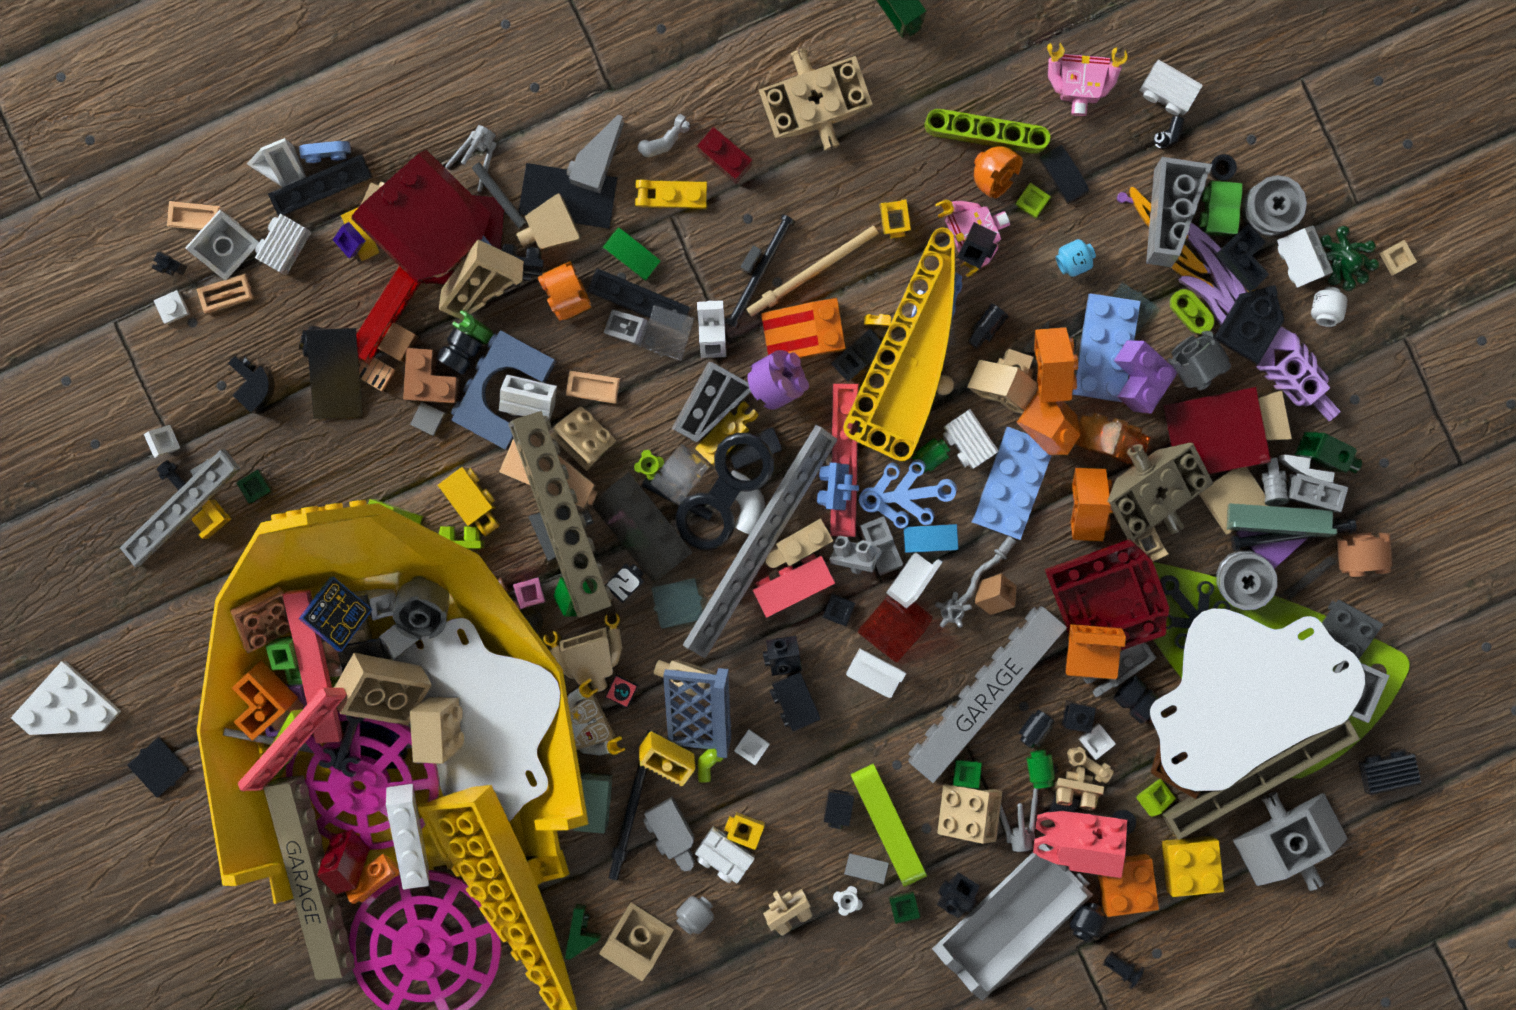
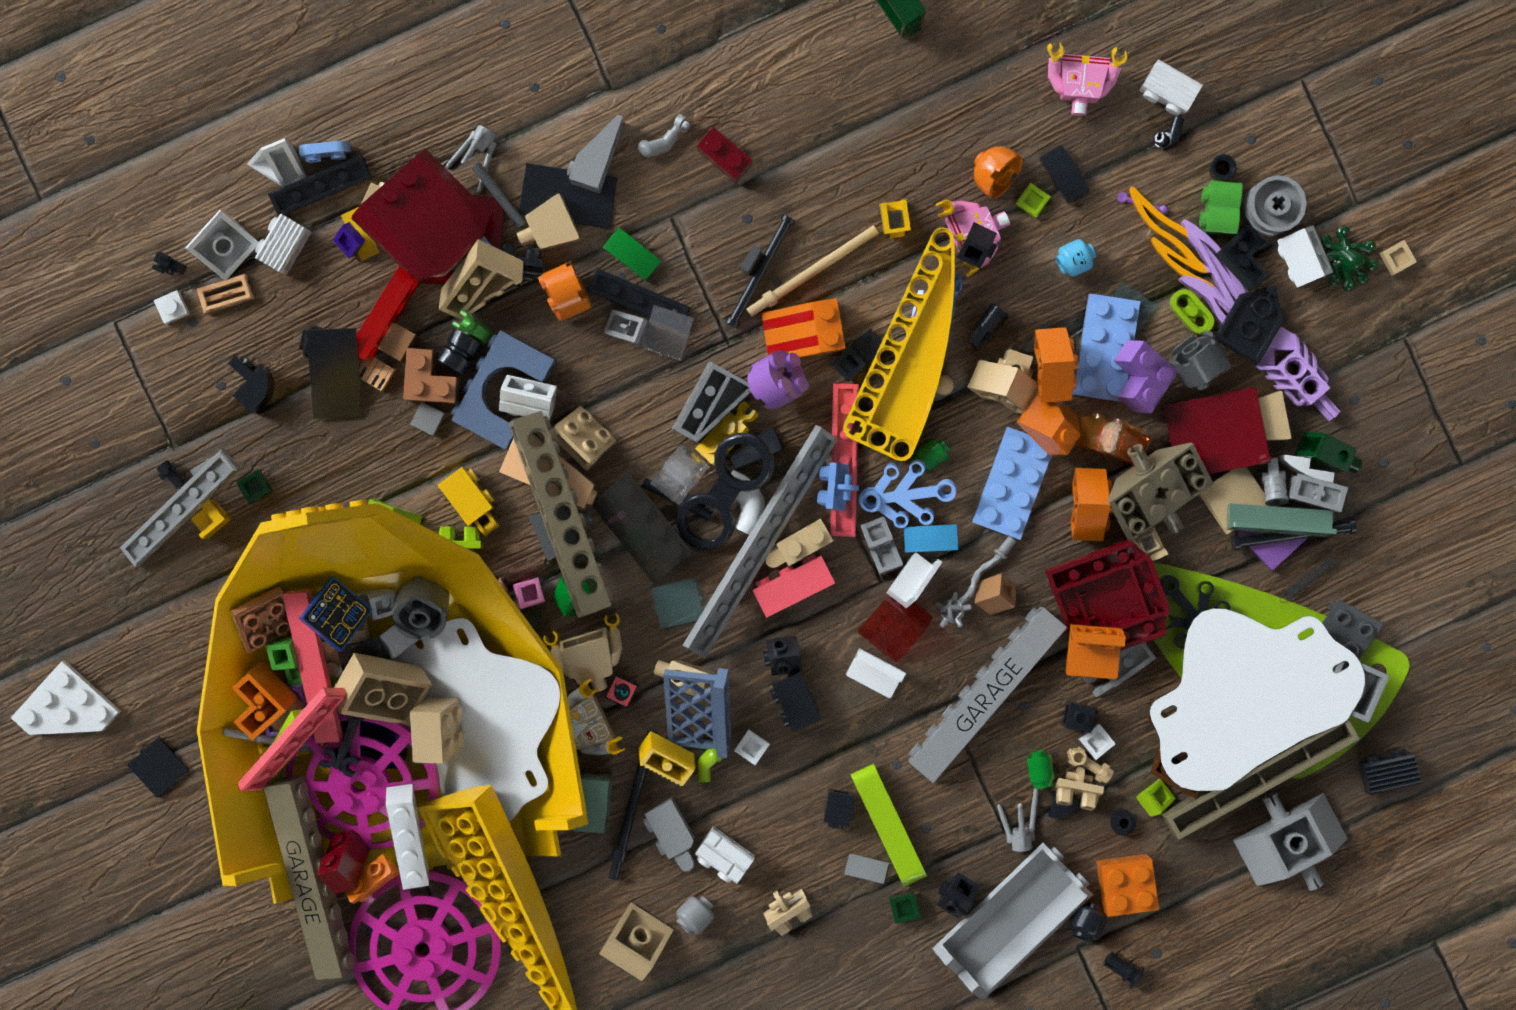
(162, 441): white plate -> none
(190, 215): light nougat tile -> none
(548, 867): yellow bracket -> none
(578, 938): dark green slope -> none
(593, 387): light nougat tile -> none
(626, 582): brick -> none
(641, 466): lime plate -> none
(672, 194): yellow plate -> none
(711, 329): white brick -> none
(749, 838): yellow brick -> none
(839, 610): black tile -> none
(840, 93): tan slope -> none
(845, 908): white plate -> none
(855, 555): light grey hips -> none
(880, 321): yellow tile -> none
(967, 773): green plate -> none
(969, 439): white brick -> none
(969, 813): tan bracket -> none
(999, 128): lime beam -> none
(1036, 729): black brick -> none
(1083, 842): coral brick -> none
(1136, 698): black wheel -> none
(1173, 205): light grey wedge -> none
(1192, 866): yellow brick -> none
(1253, 593): light grey wheel -> none
(1329, 307): white head -> none
(1364, 553): nougat brick -> none

